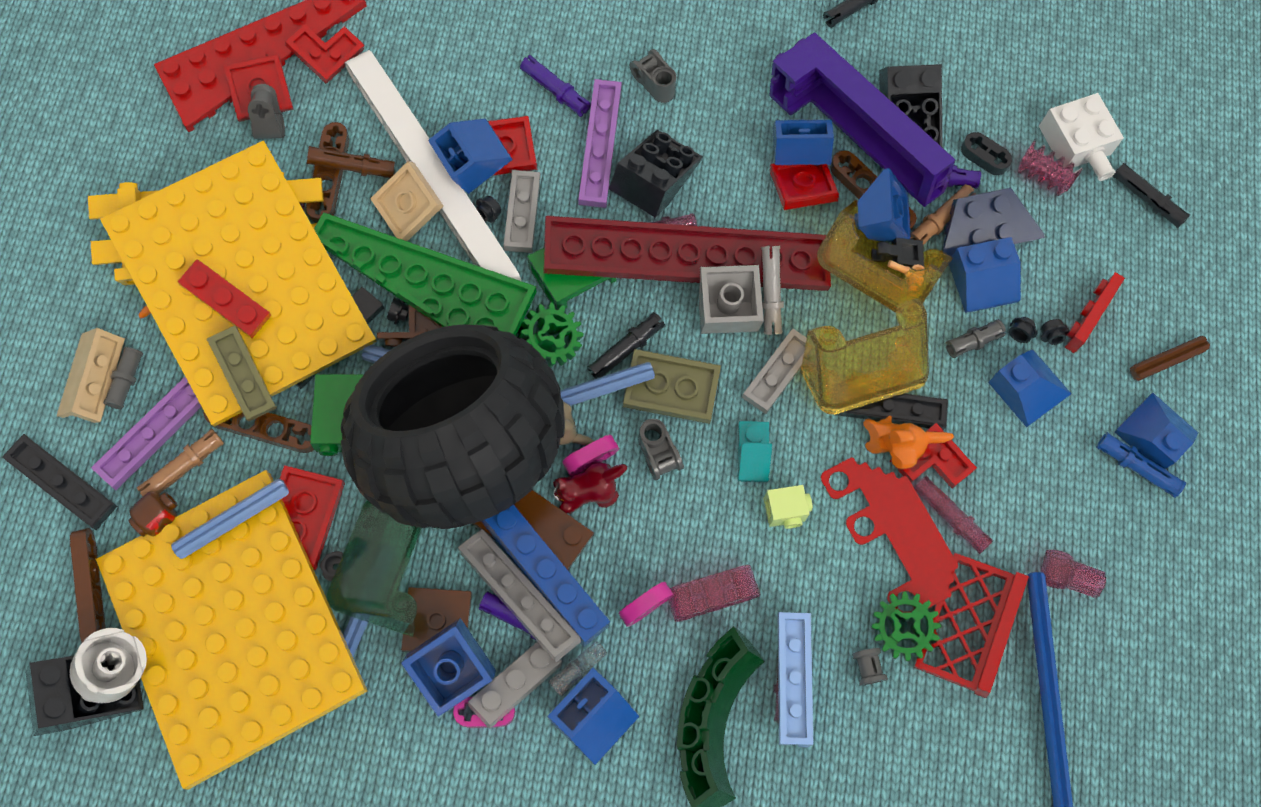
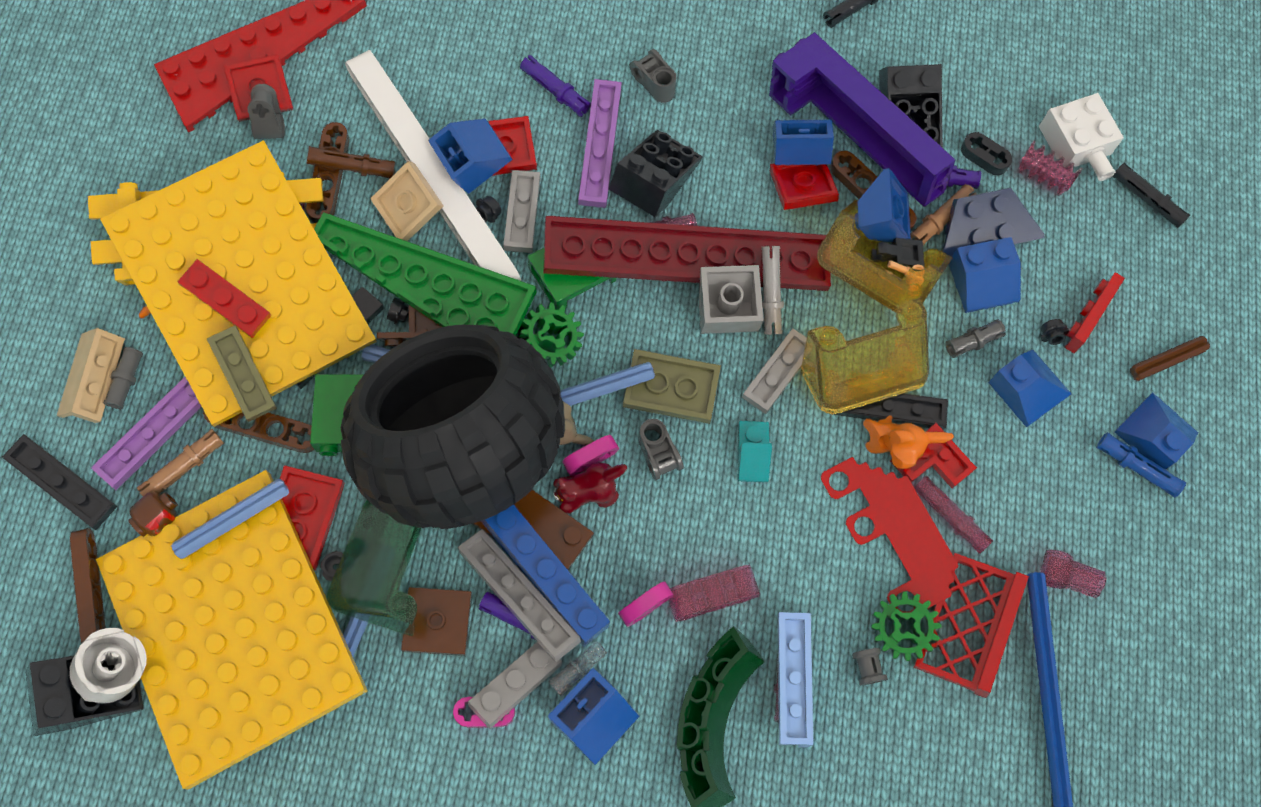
(324, 58): red plate -> none
(449, 667): blue brick -> none
(623, 348): black pin -> none
(787, 506): yellowish green brick -> none
(1022, 329): black plate -> none

